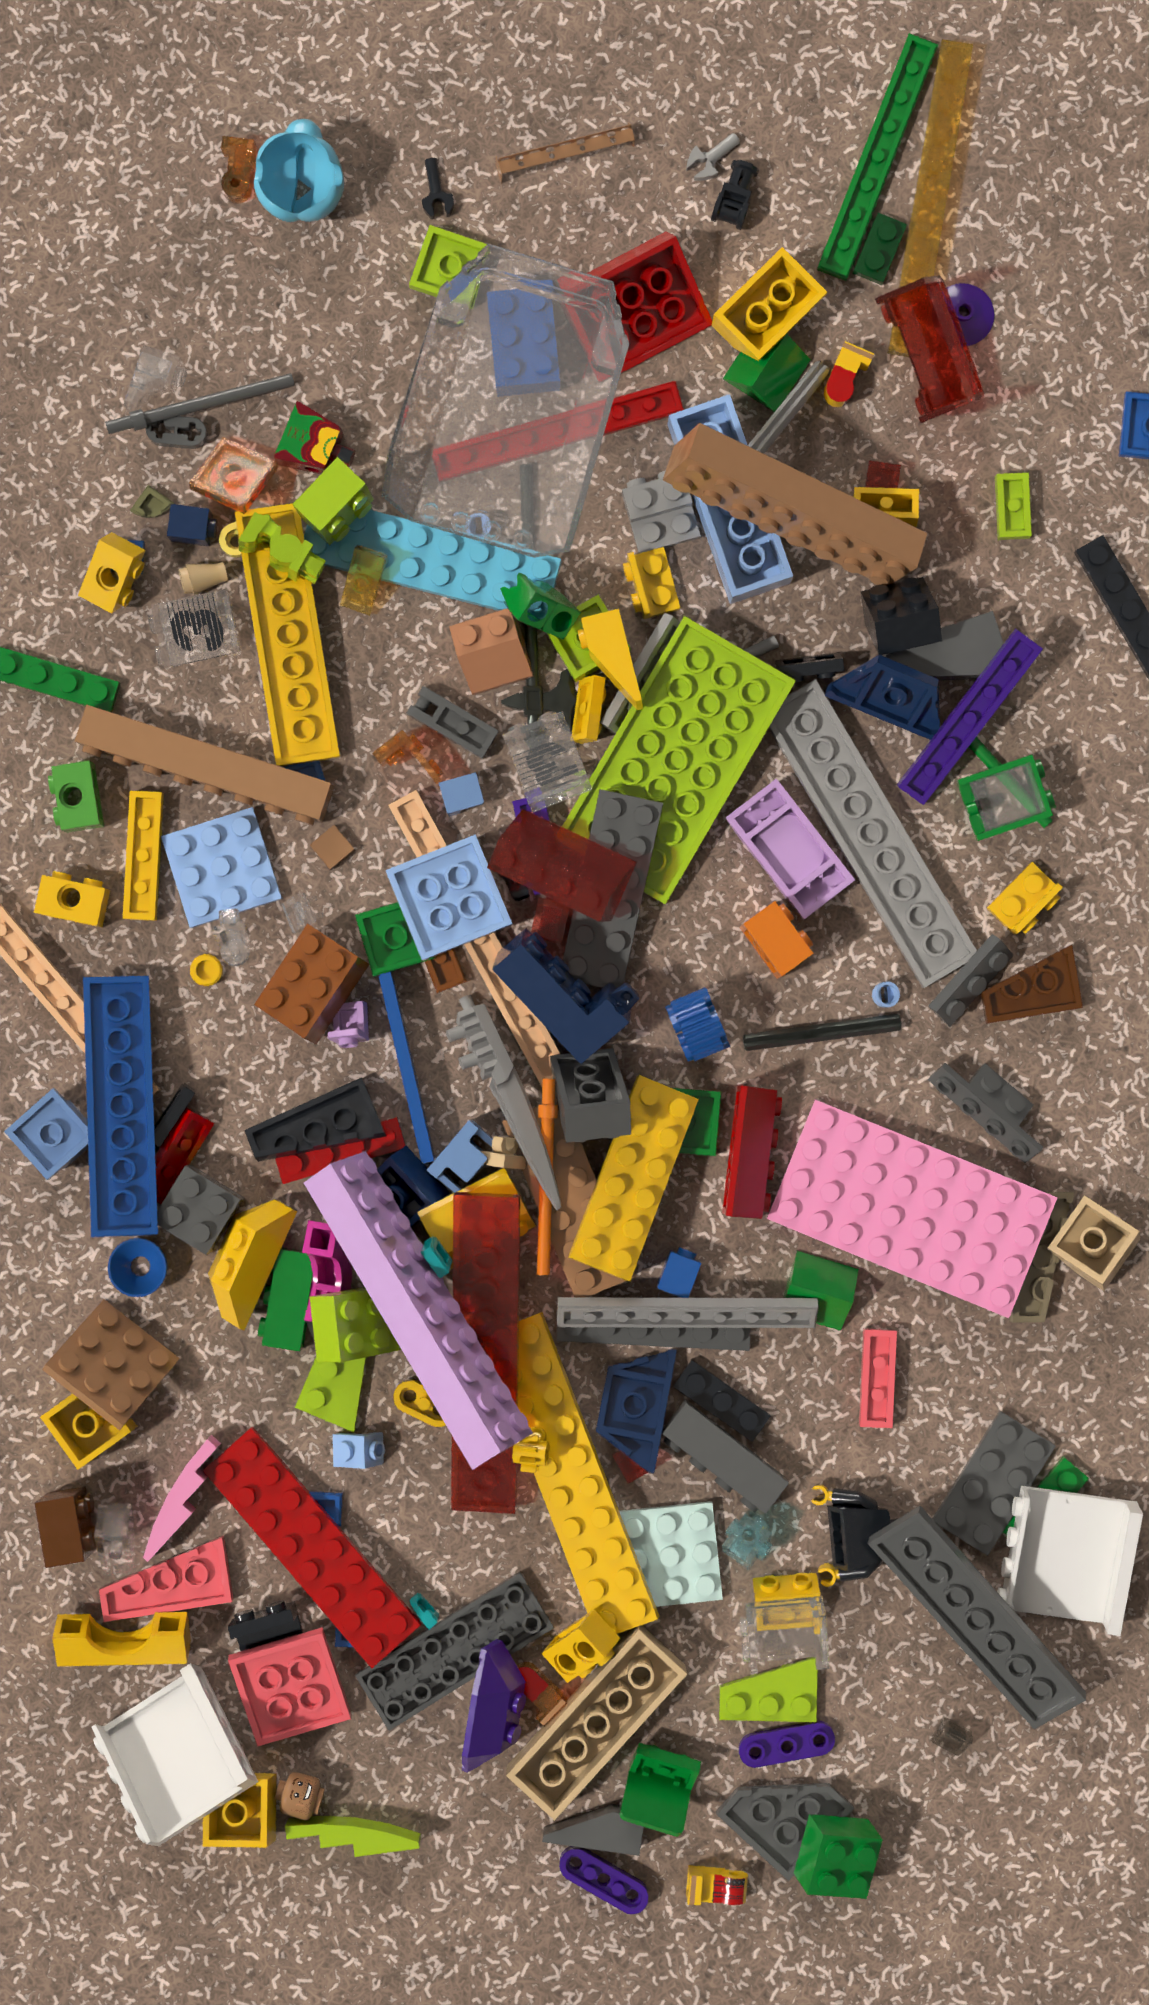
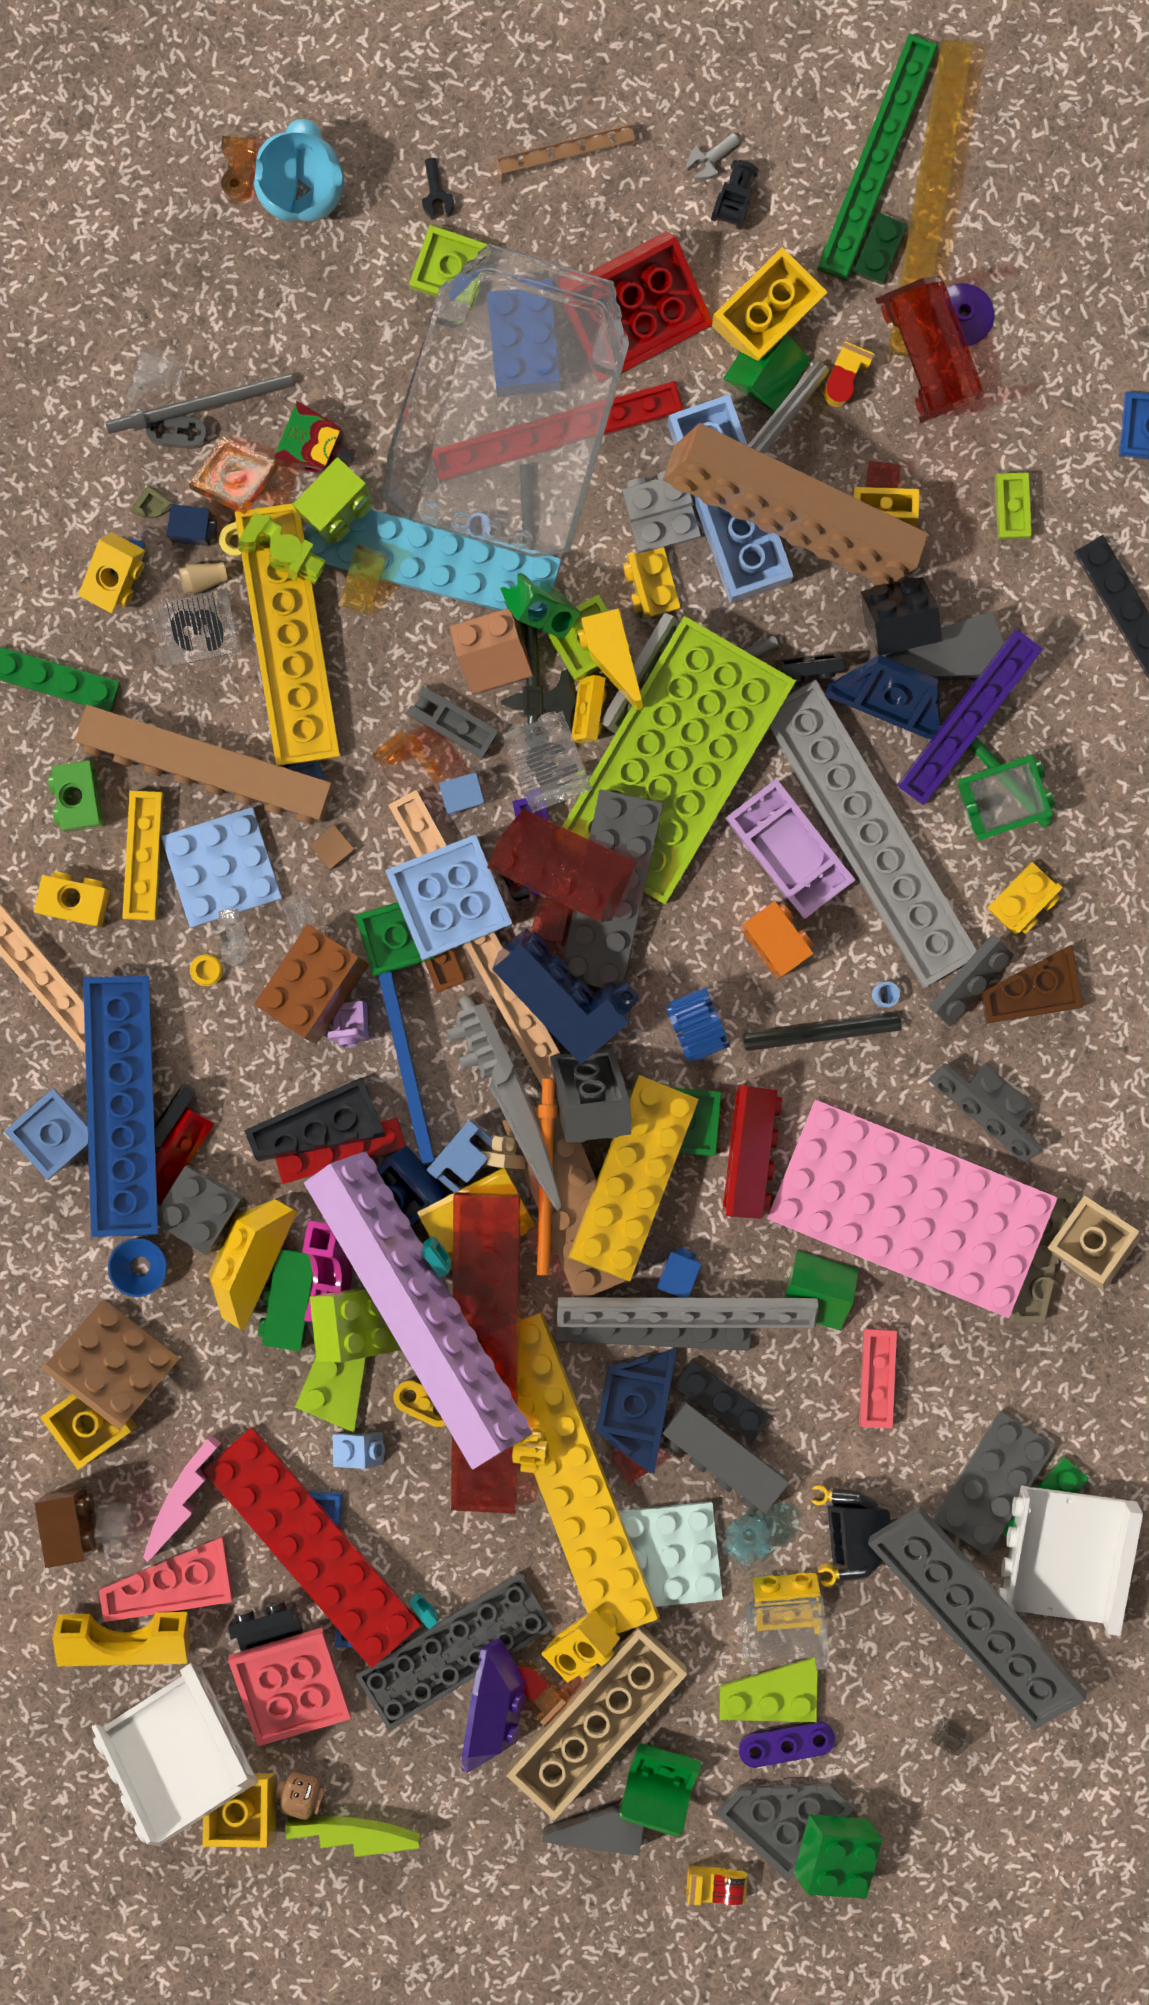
(612, 1891): dark purple plate -> none

